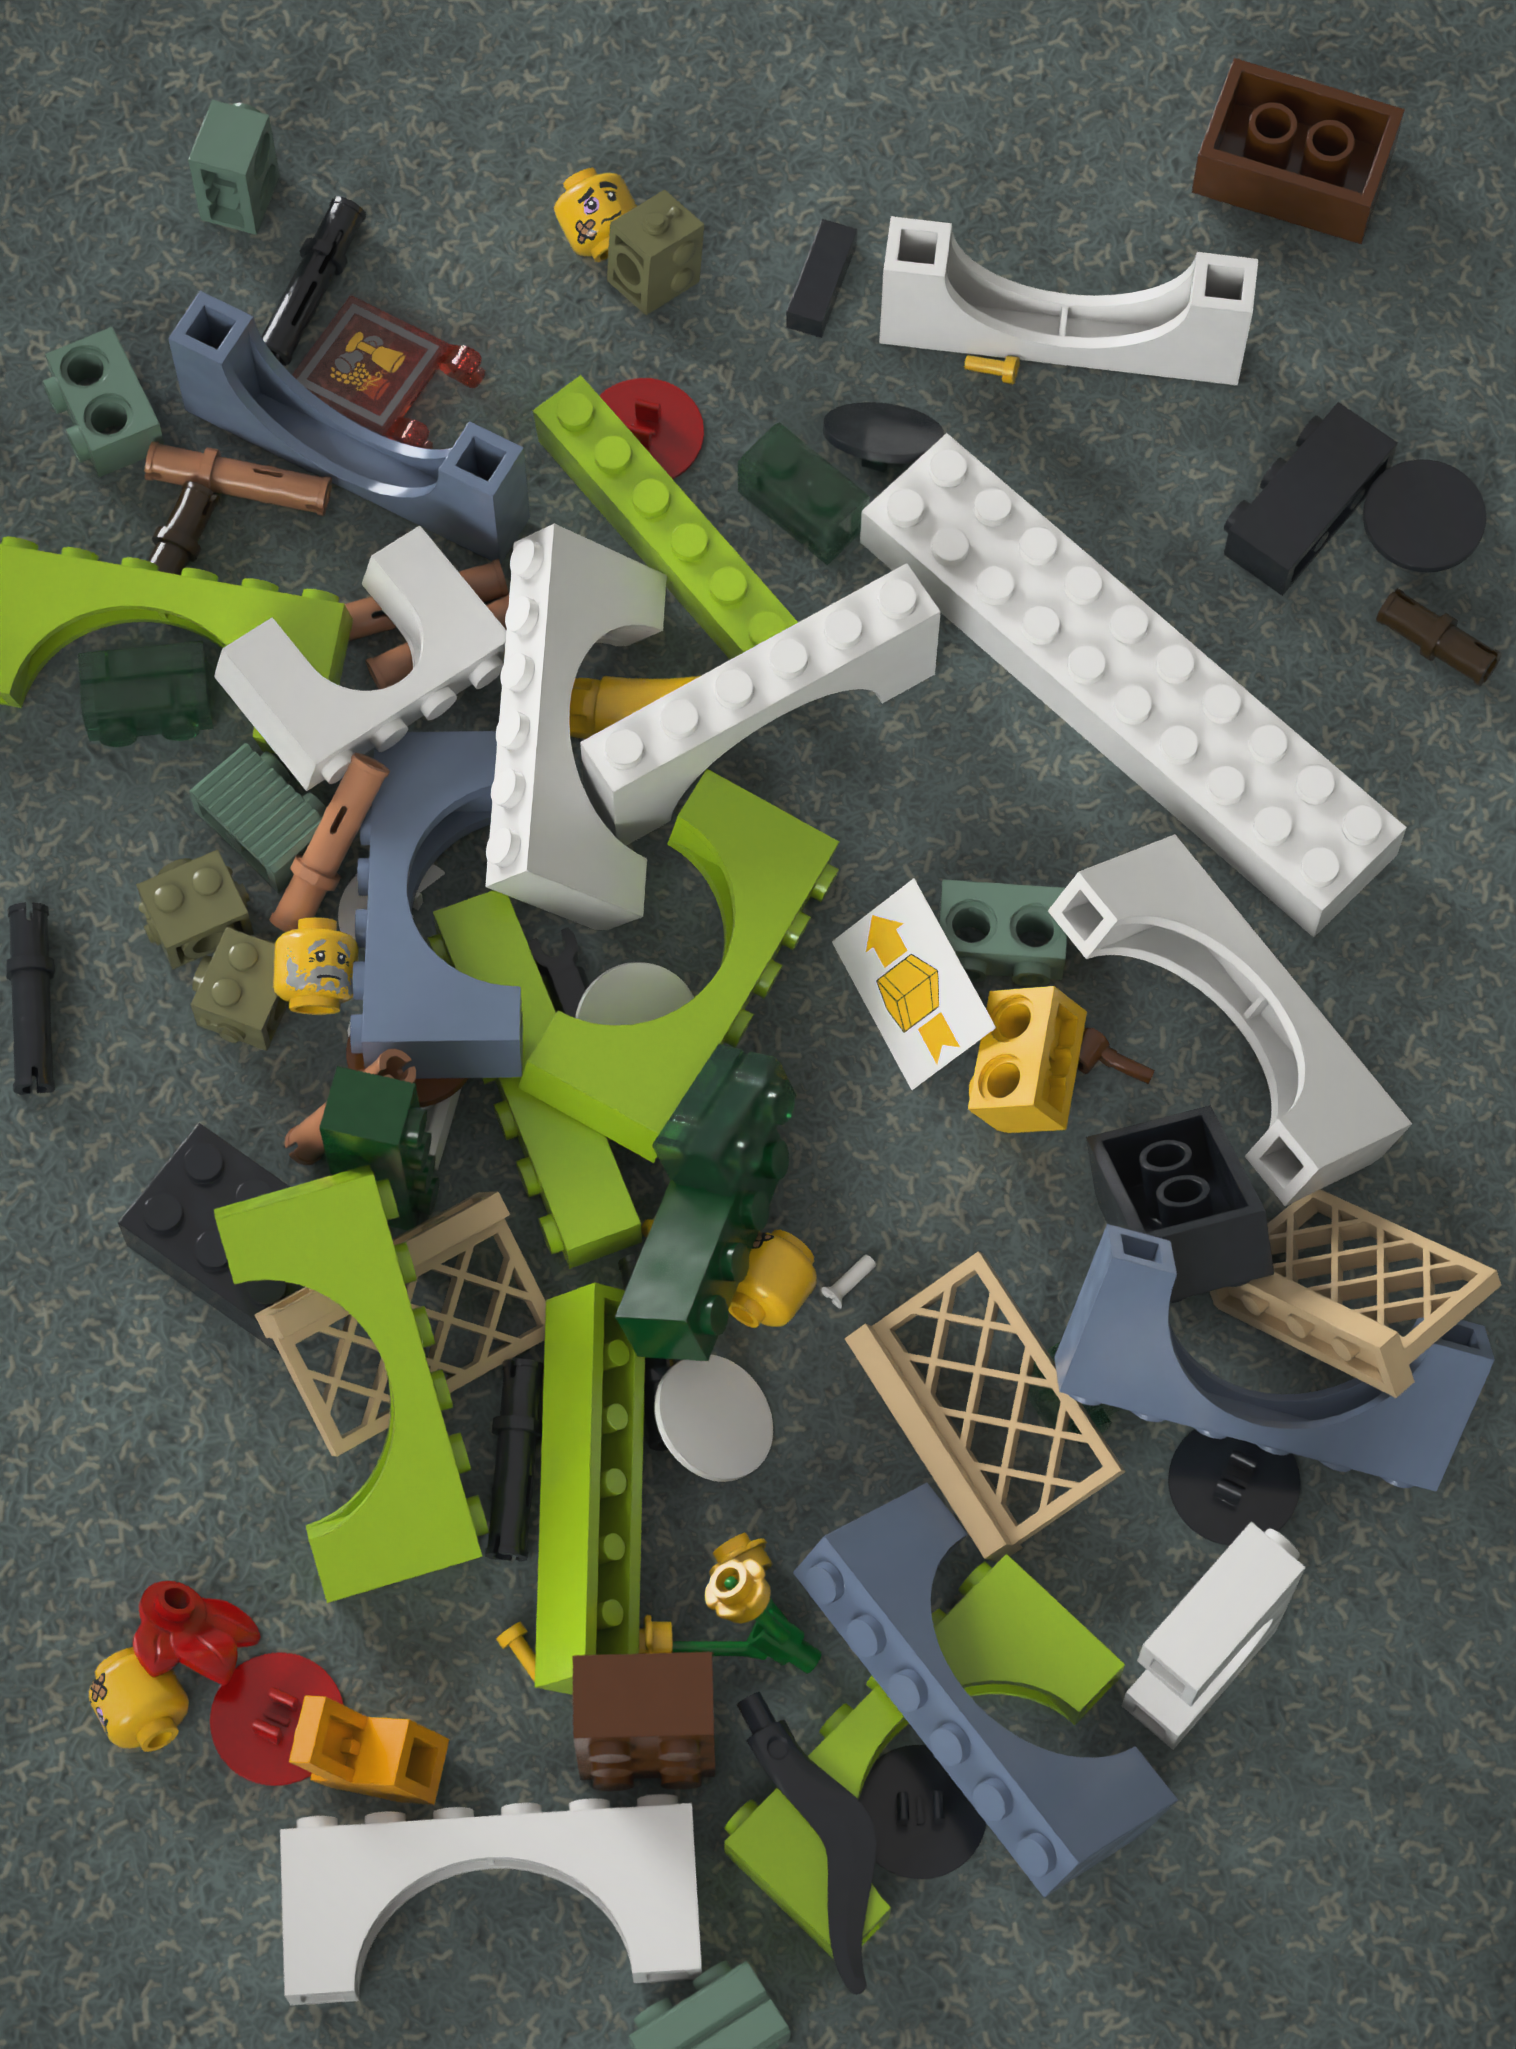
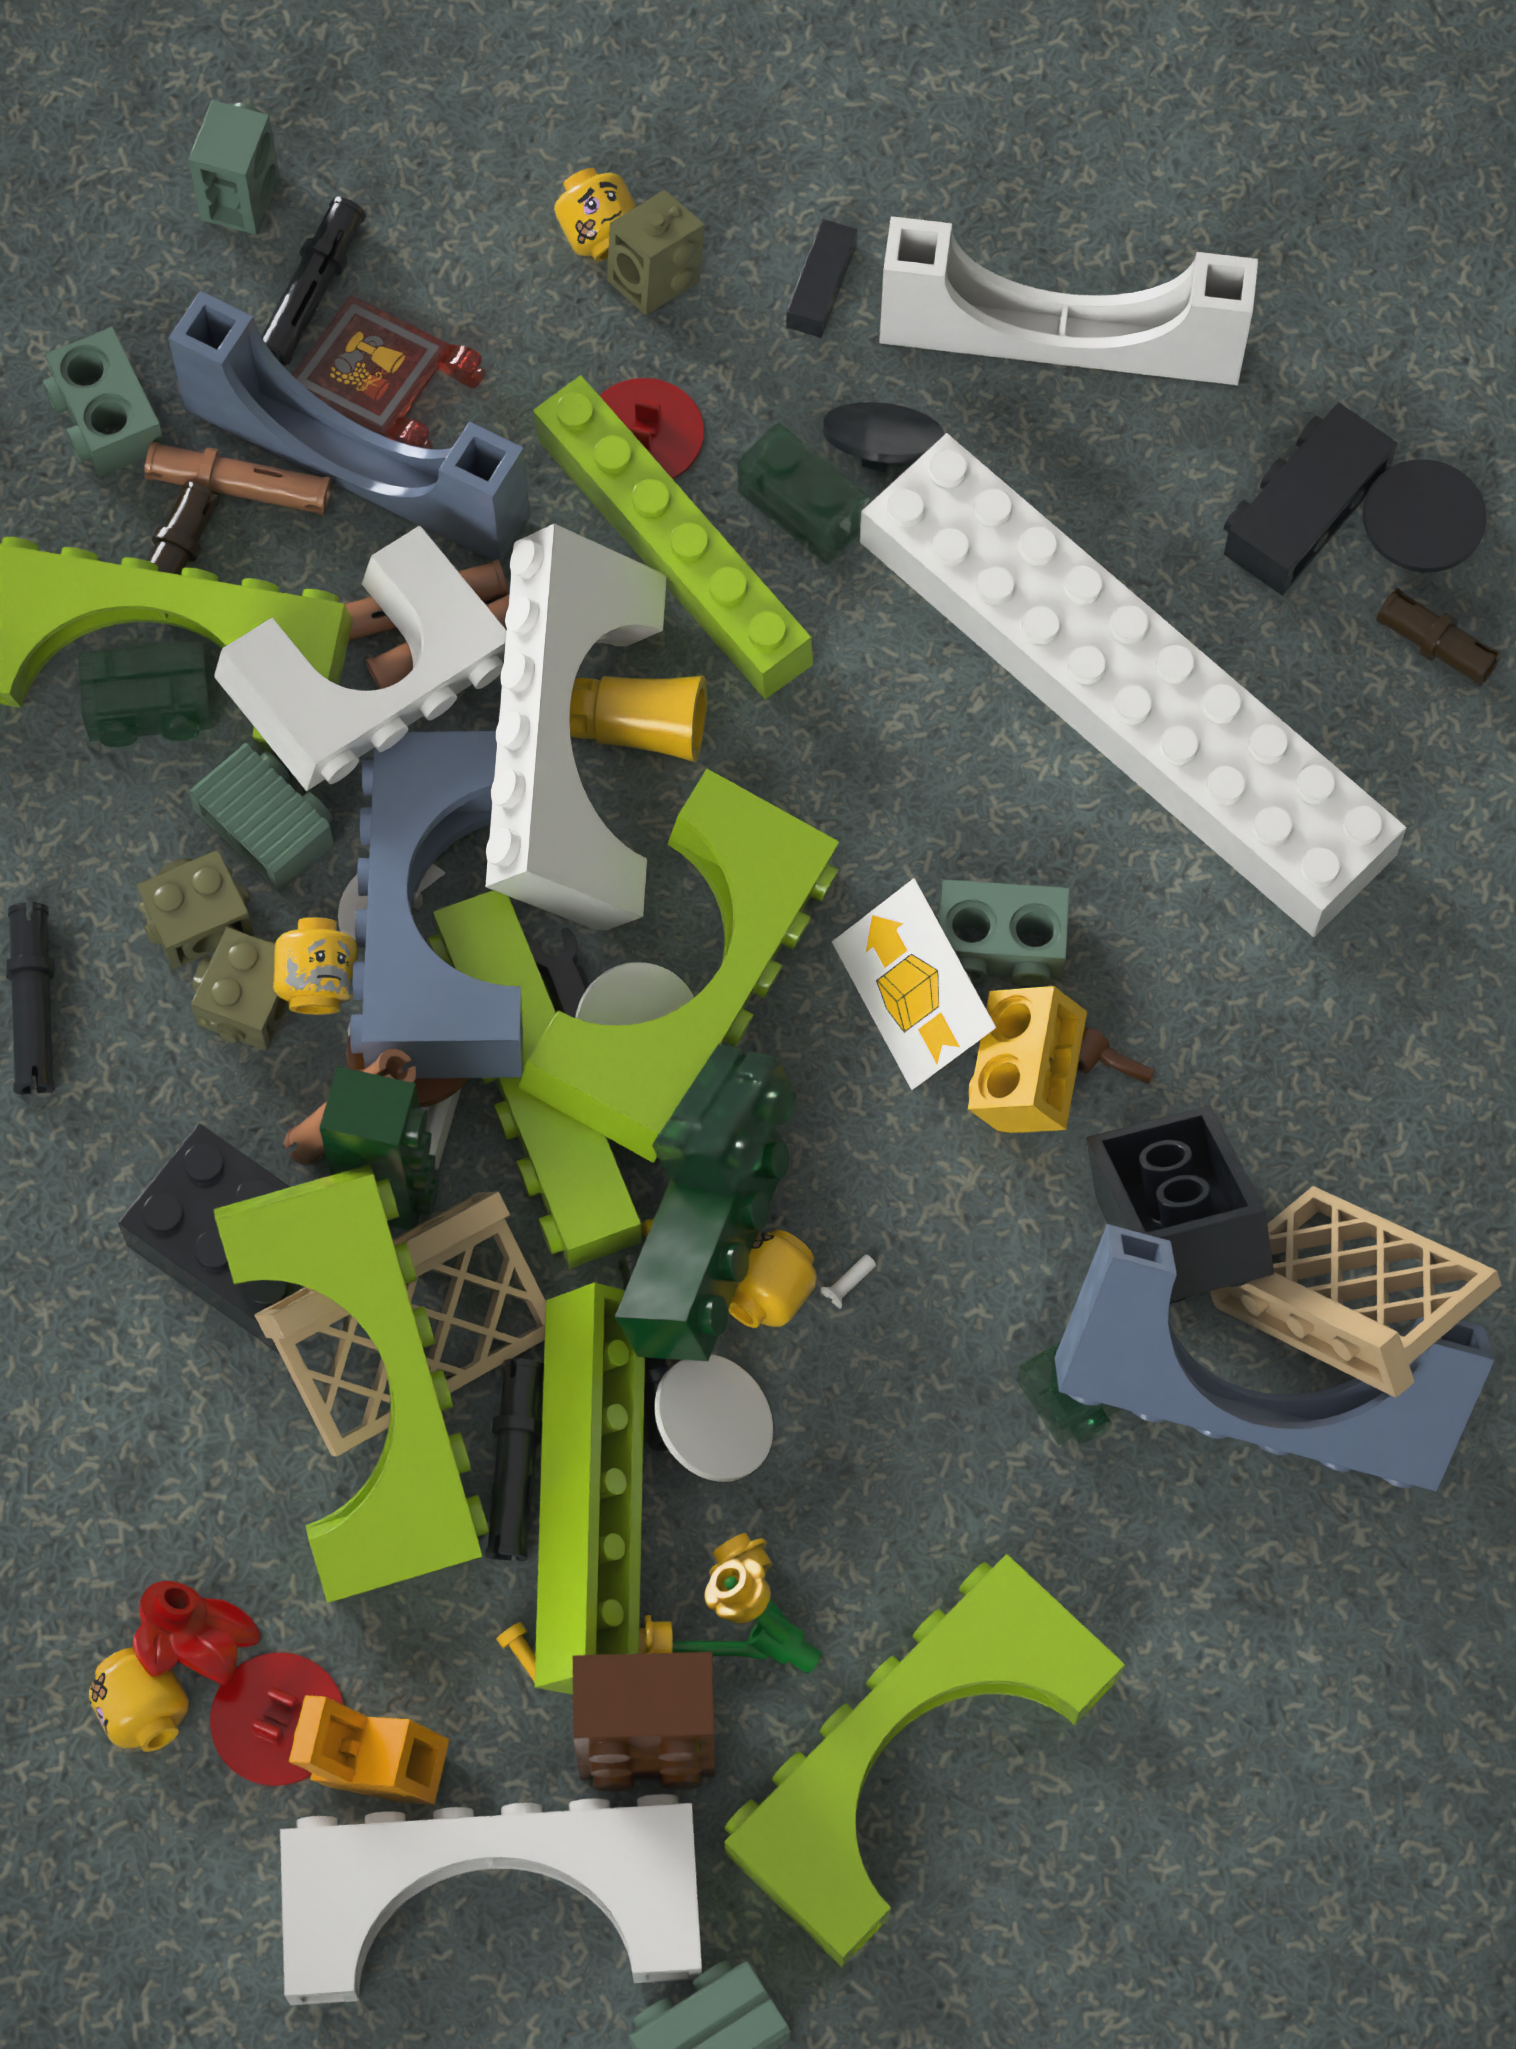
(342, 819): nougat pin -> none
(838, 1821): black piece -> none
(868, 641): white arch -> none
(919, 1815): black piece -> none
(937, 1439): tan fence -> none
(1007, 369): yellow piece -> none
(1043, 1806): sand blue arch -> none
(1169, 912): white arch -> none
(1214, 1633): white arch -> none
(1228, 1484): black piece -> none
(1297, 150): reddish brown brick -> none

